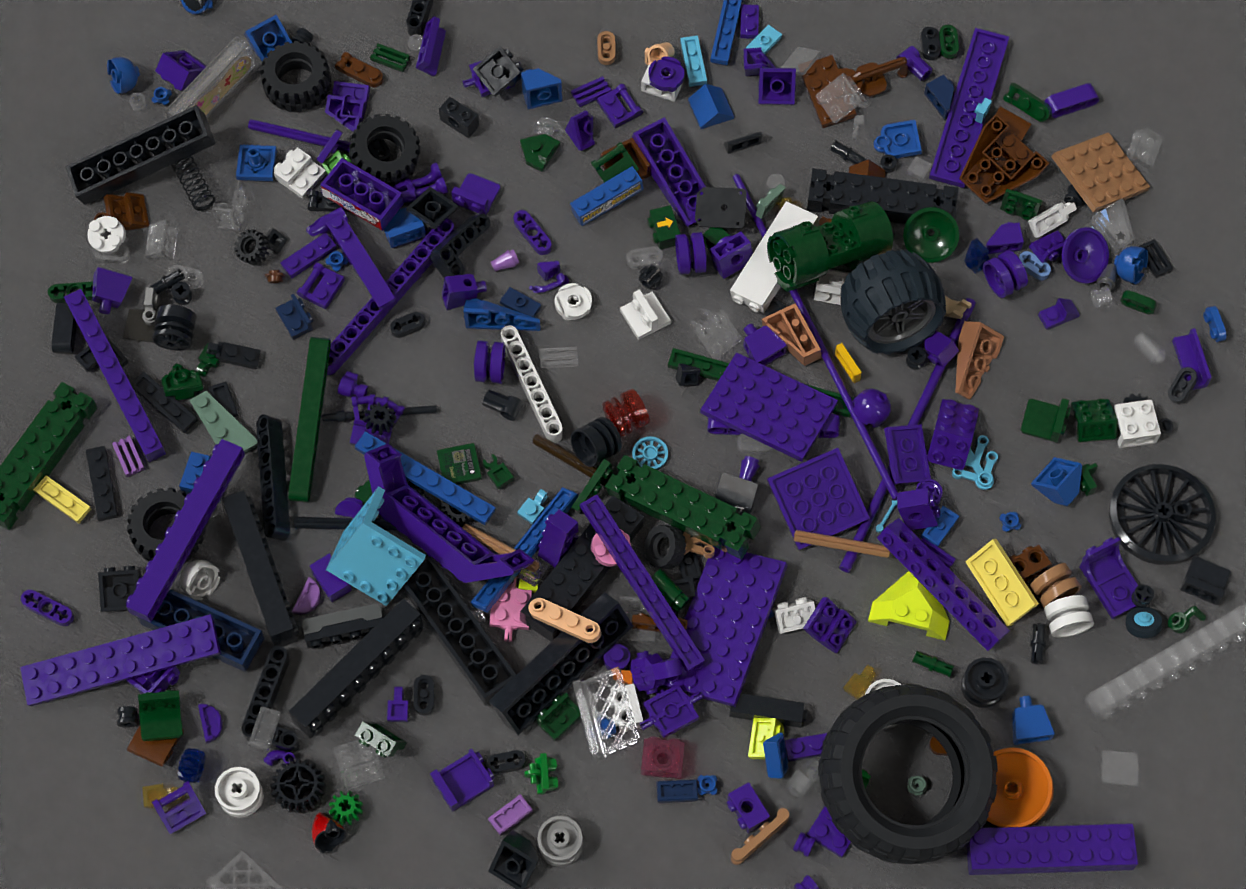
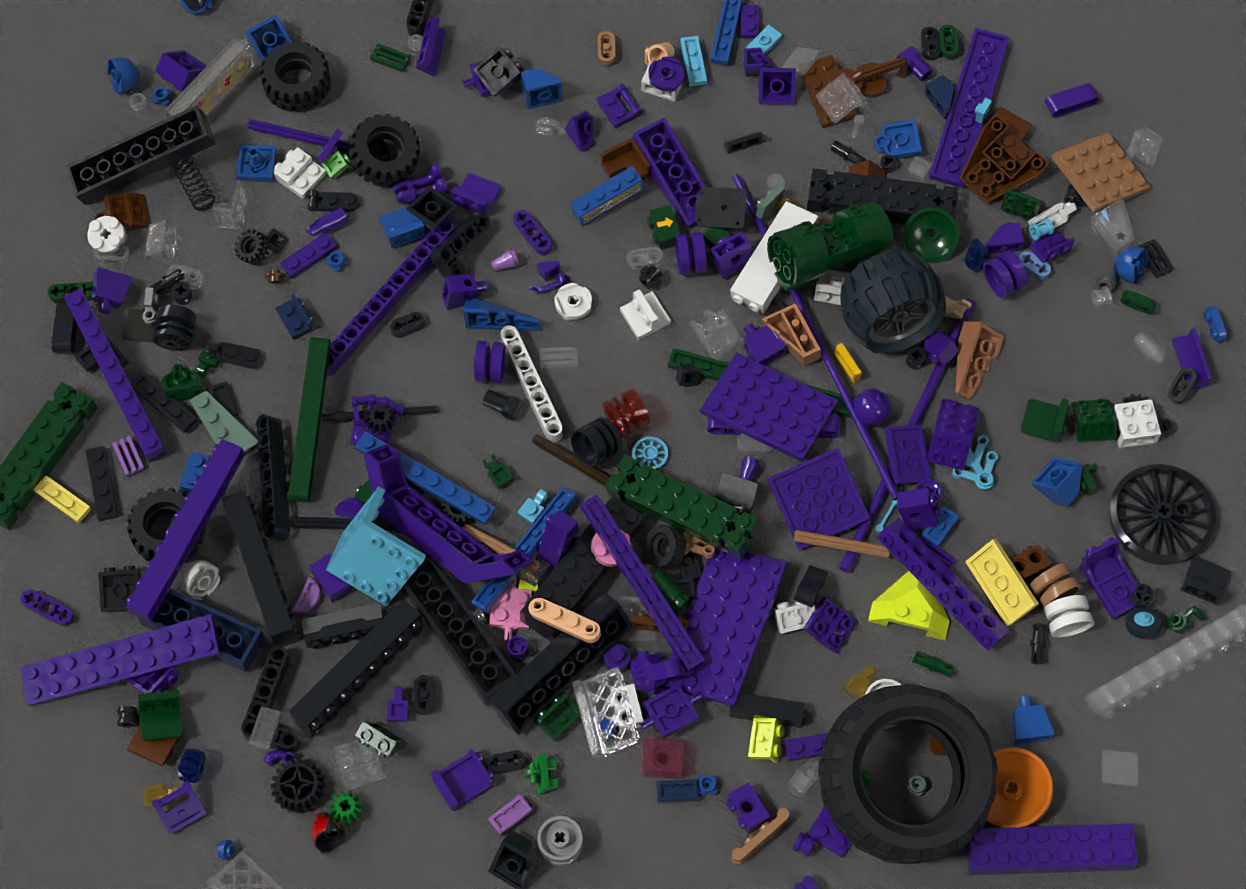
(211, 722): dark purple tile -> none
(225, 850): none -> blue plate
(236, 803): white wheel -> none
(303, 35): black wheel -> none
(325, 289): dark purple plate -> none
(348, 103): dark purple slope -> none
(349, 387): dark purple piece -> none
(359, 70): reddish brown plate -> none
(360, 261): dark purple slope -> none
(362, 194): dark purple brick -> none
(459, 117): black brick -> none
(459, 464): dark green tile -> none
(516, 644): none -> dark purple wheel
(519, 302): dark blue plate -> none
(539, 150): dark green plate -> none
(589, 89): dark purple tile -> none
(594, 485): dark green plate -> none
(617, 168): dark green plate -> none
(627, 676): orange slope -> none
(710, 106): blue slope -> none
(776, 756): blue slope -> none
(810, 586): none -> black beam
(984, 682): black wheel -> none
(1011, 516): blue plate -> none
(1028, 103): dark green plate -> none
(1041, 229): none -> medium azure bush
(1059, 313): dark purple slope -> none
(1091, 252): dark purple dish -> none

